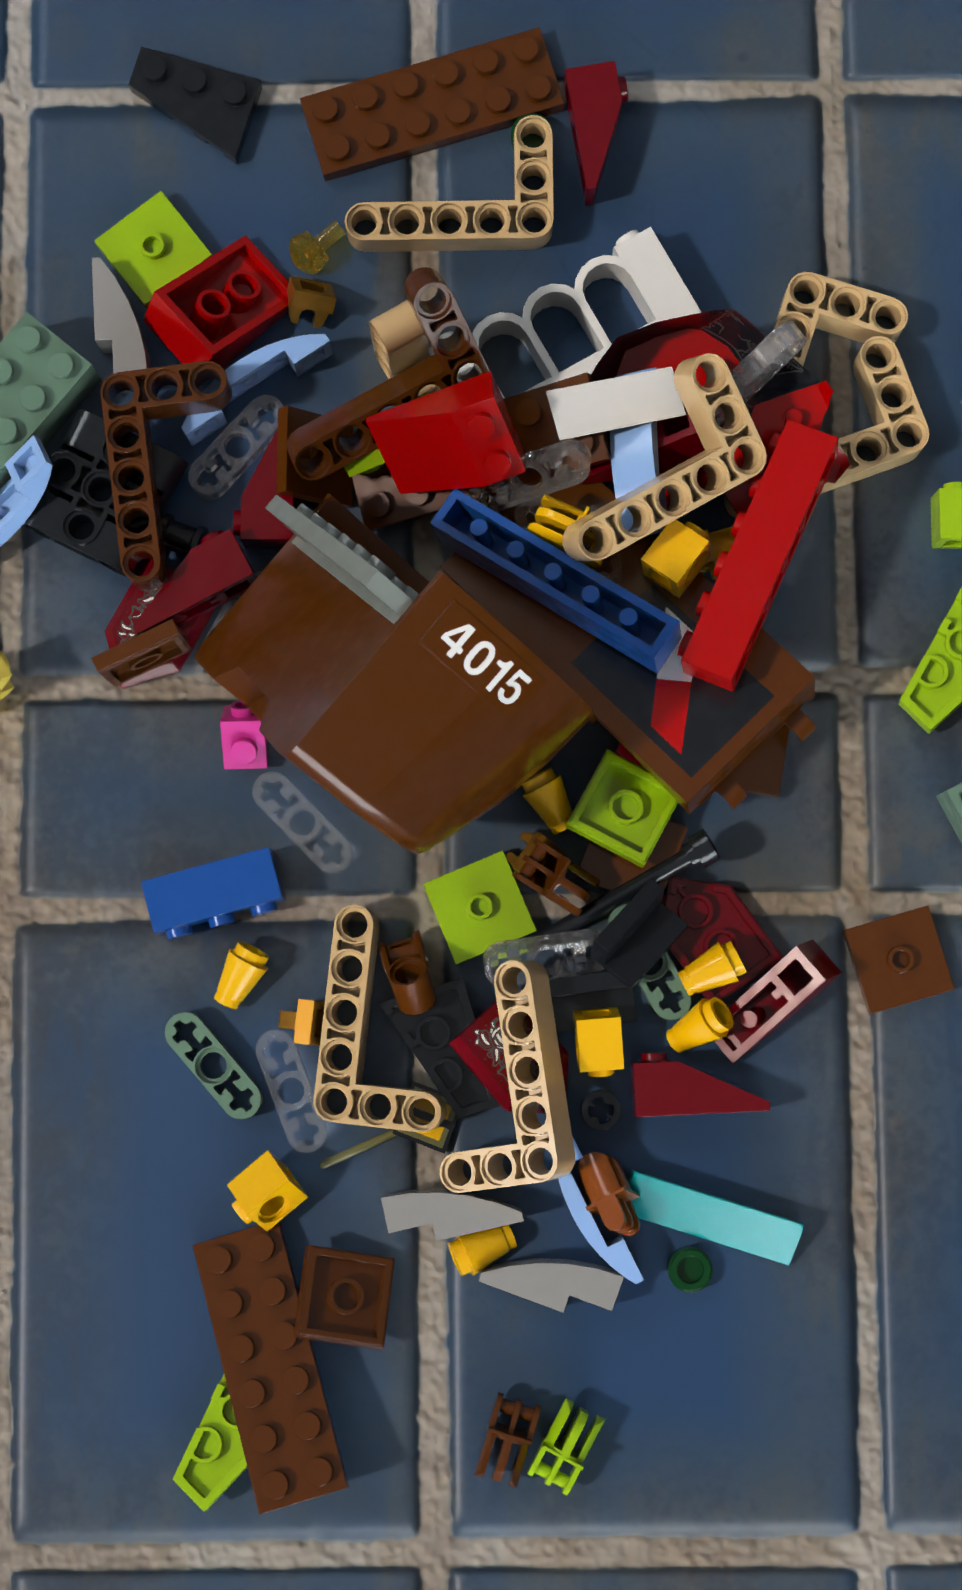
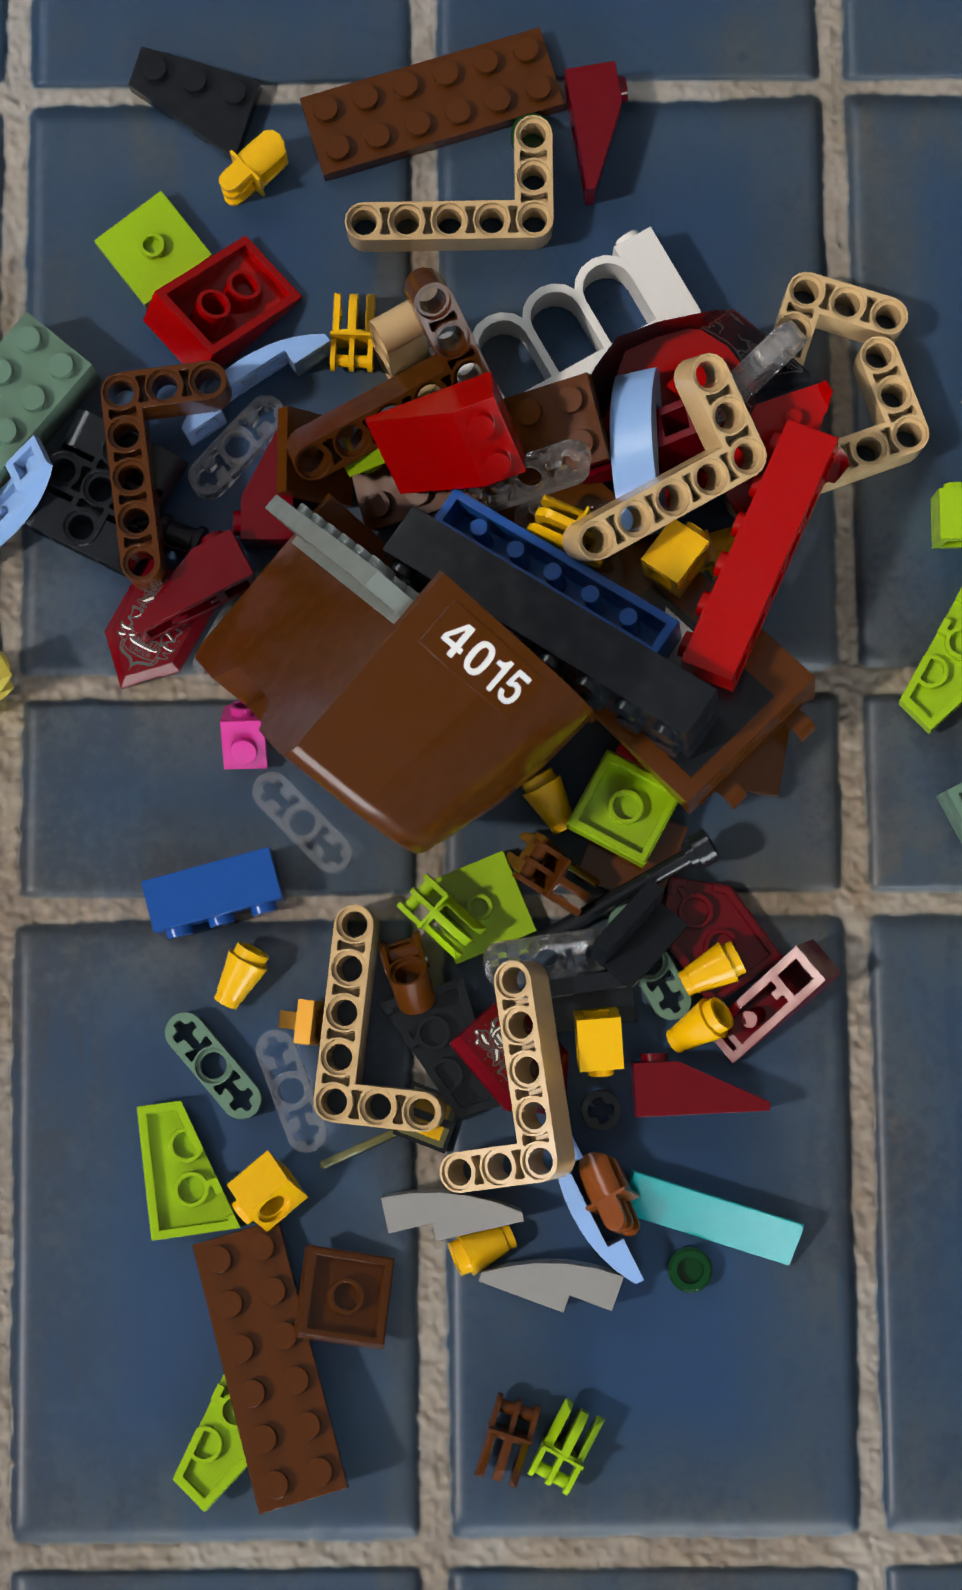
(116, 323): light grey slope -> none
(142, 653): reddish brown plate -> none
(178, 1177): none -> lime wing
(253, 167): none -> yellow arm
(309, 252): clear yellow plate -> none
(310, 295): pearl gold tile -> none
(352, 336): none -> yellow arm
(439, 914): none -> lime arm
(575, 644): none -> black brick
(615, 403): white sticker -> none
(898, 960): reddish brown plate -> none

